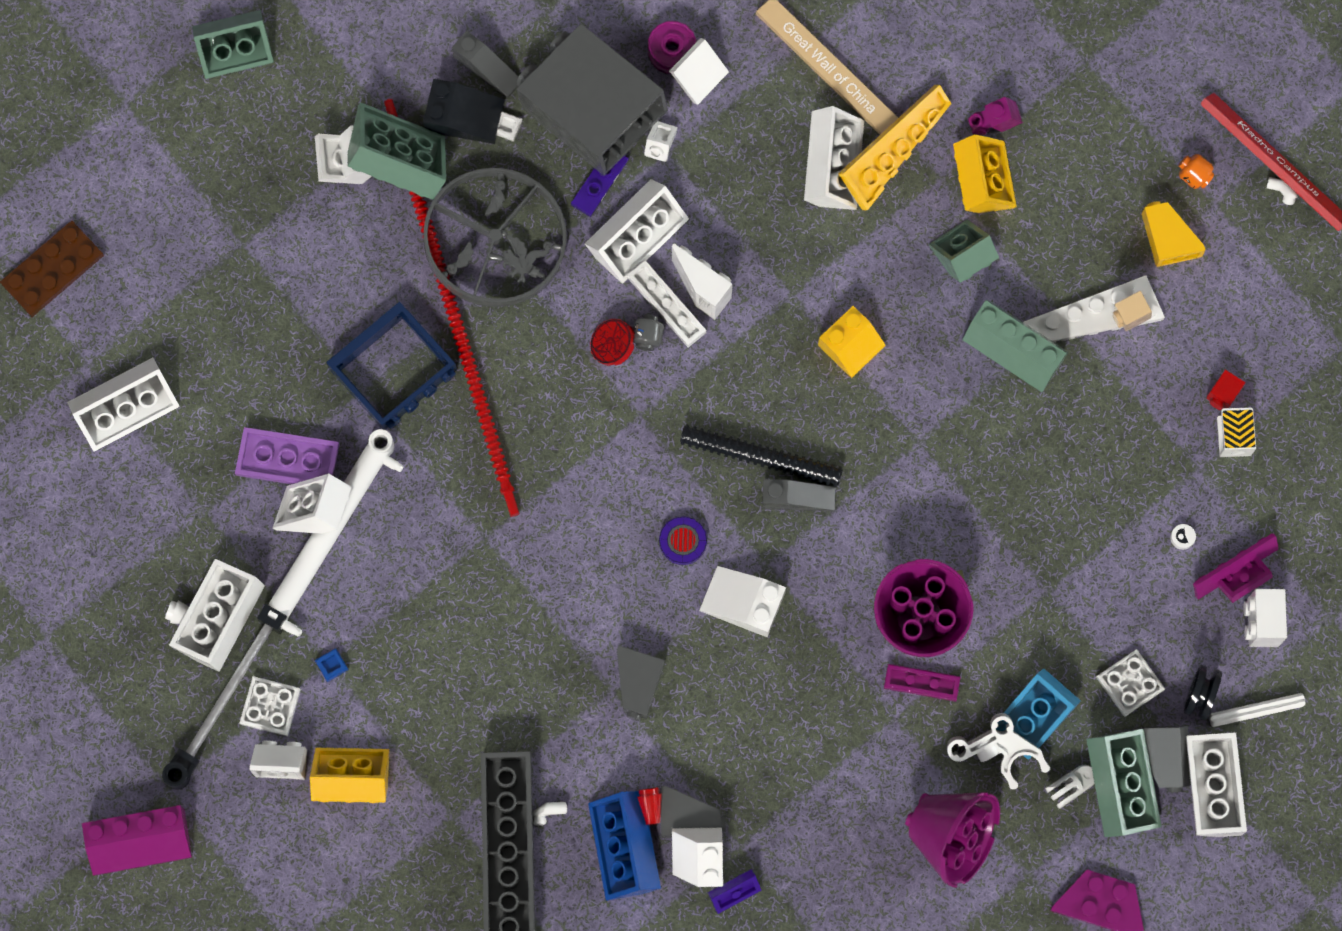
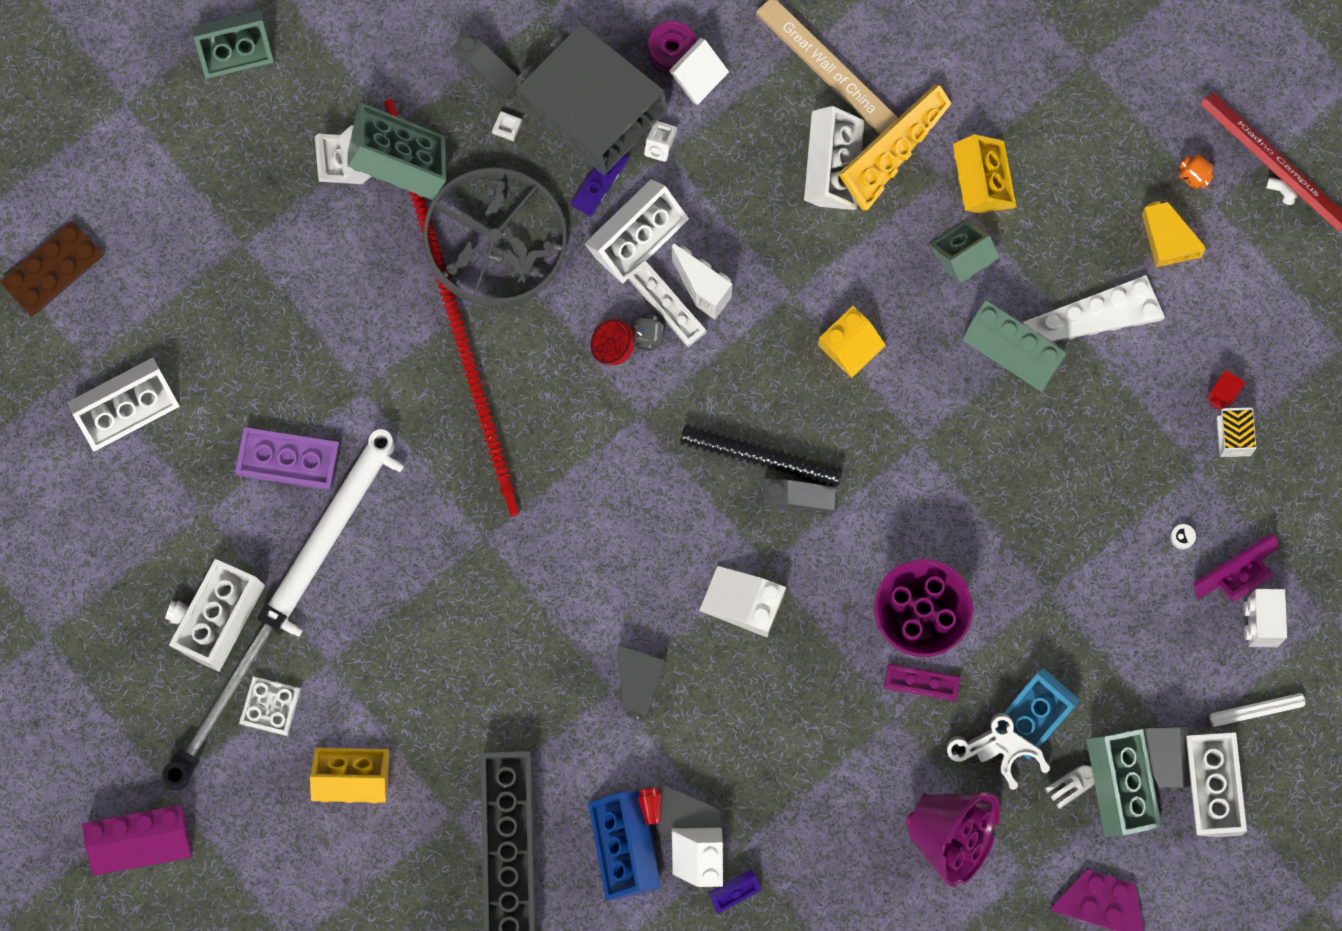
(279, 761): white slope -> none
(313, 505): white slope -> none
(331, 665): blue tile -> none
(370, 336): dark blue window -> none
(462, 112): black slope -> none
(546, 809): white arm -> none
(683, 540): tile -> none
(999, 115): magenta brick -> none
(1130, 683): white tile -> none
(1131, 311): tan brick -> none
(1203, 692): black wheel -> none

